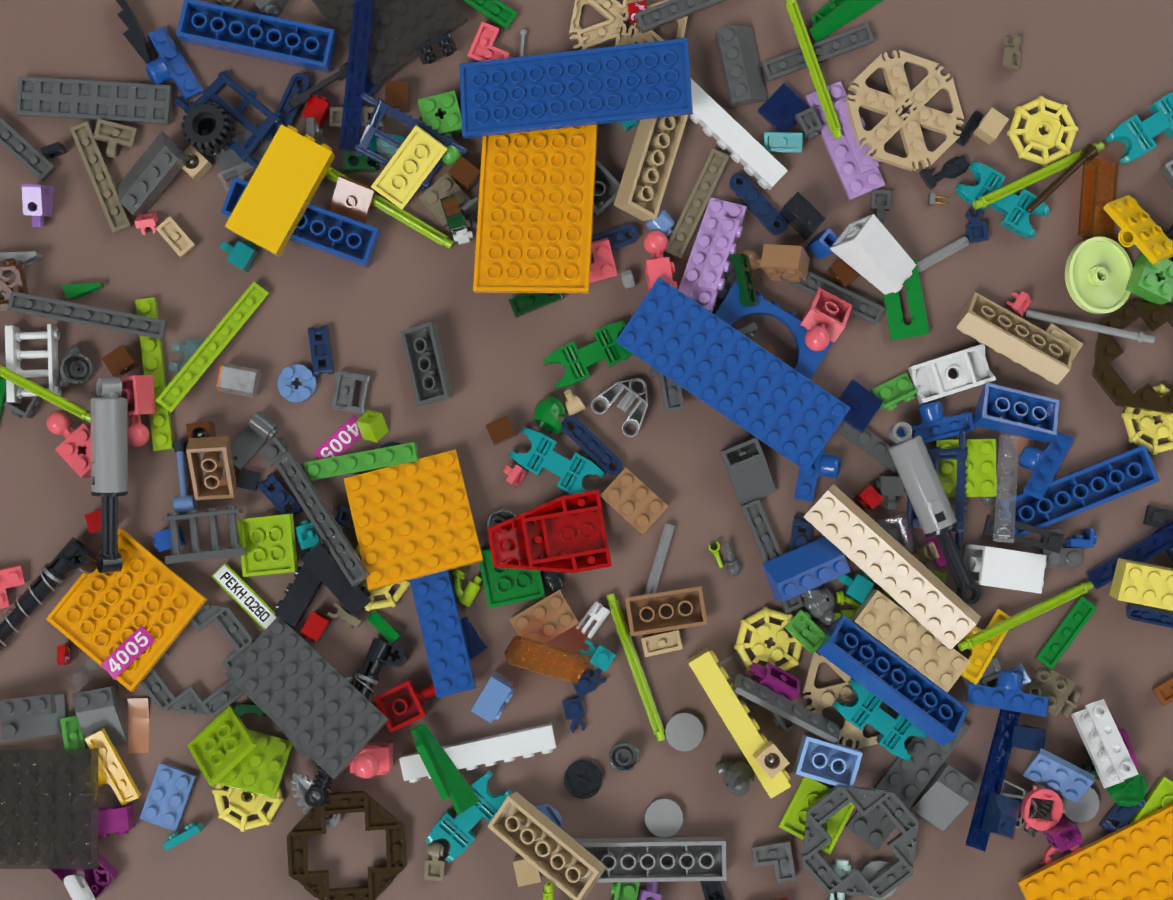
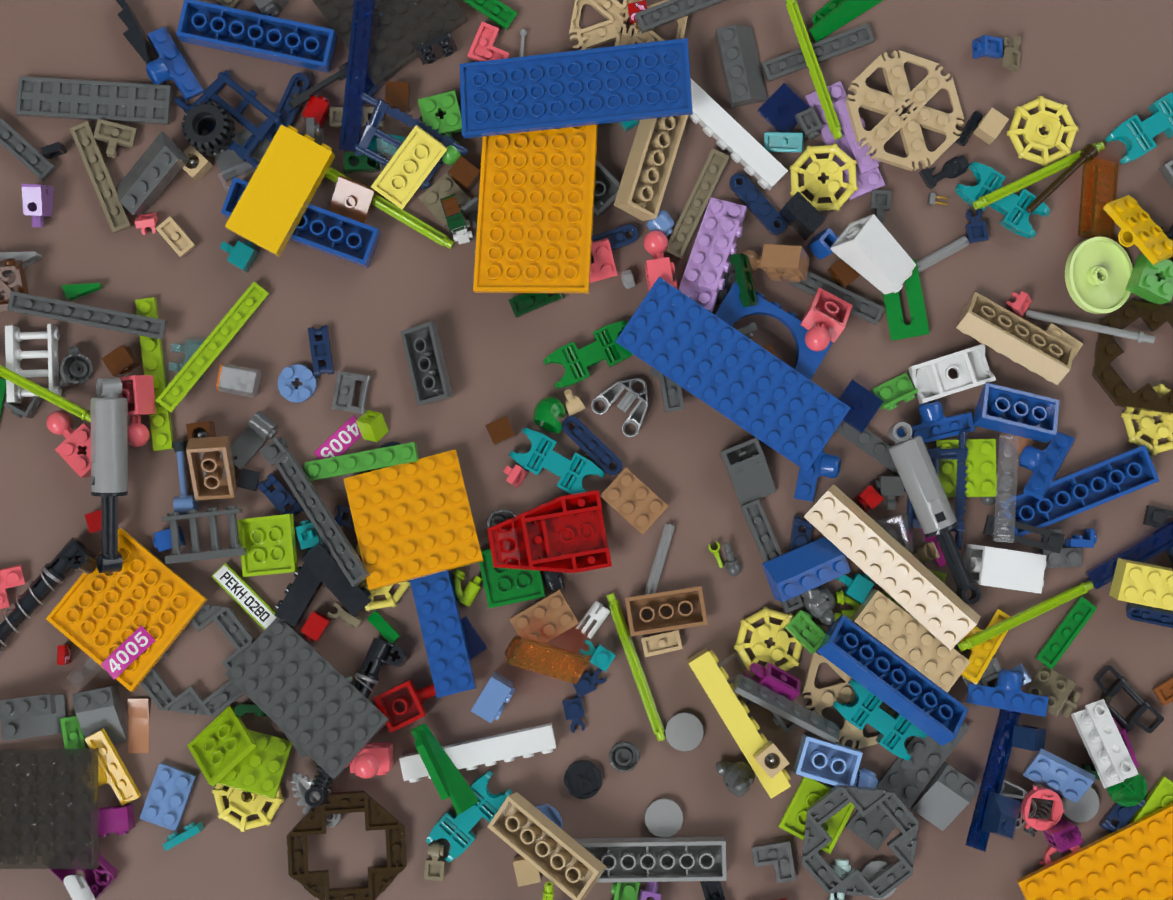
(830, 169): none -> light yellow plate
(865, 779): none -> medium blue head
(988, 47): none -> blue bracket
(1143, 704): none -> black bar

